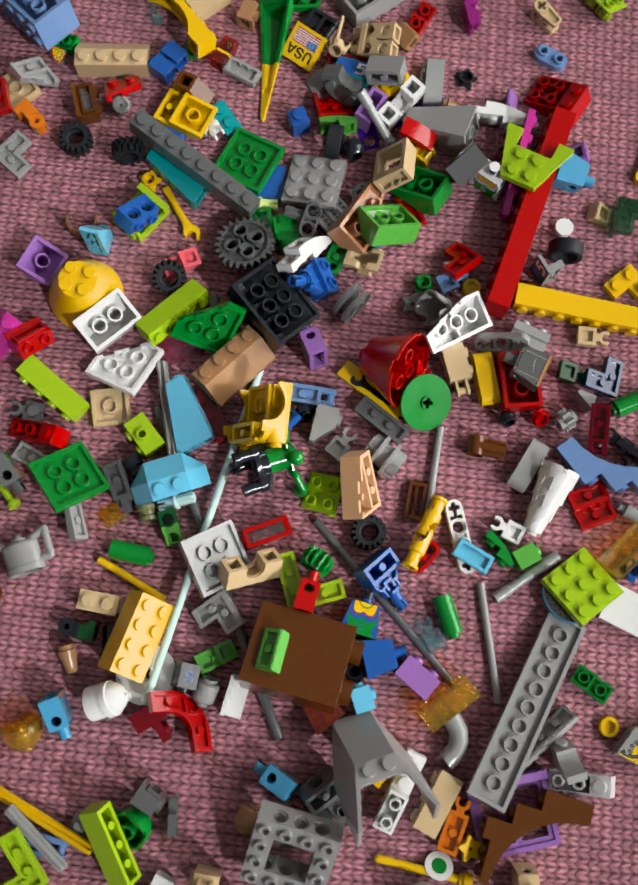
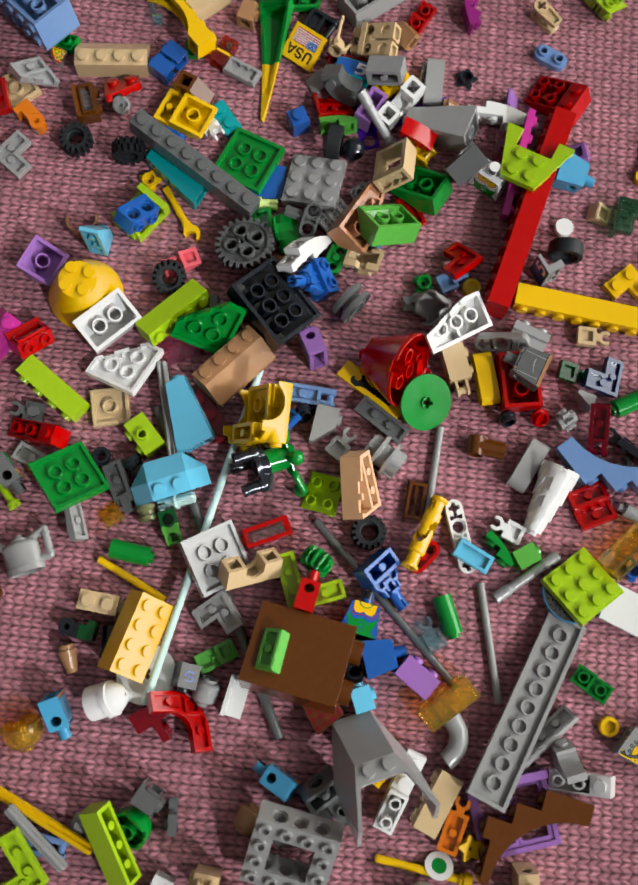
(101, 450): none -> black plate

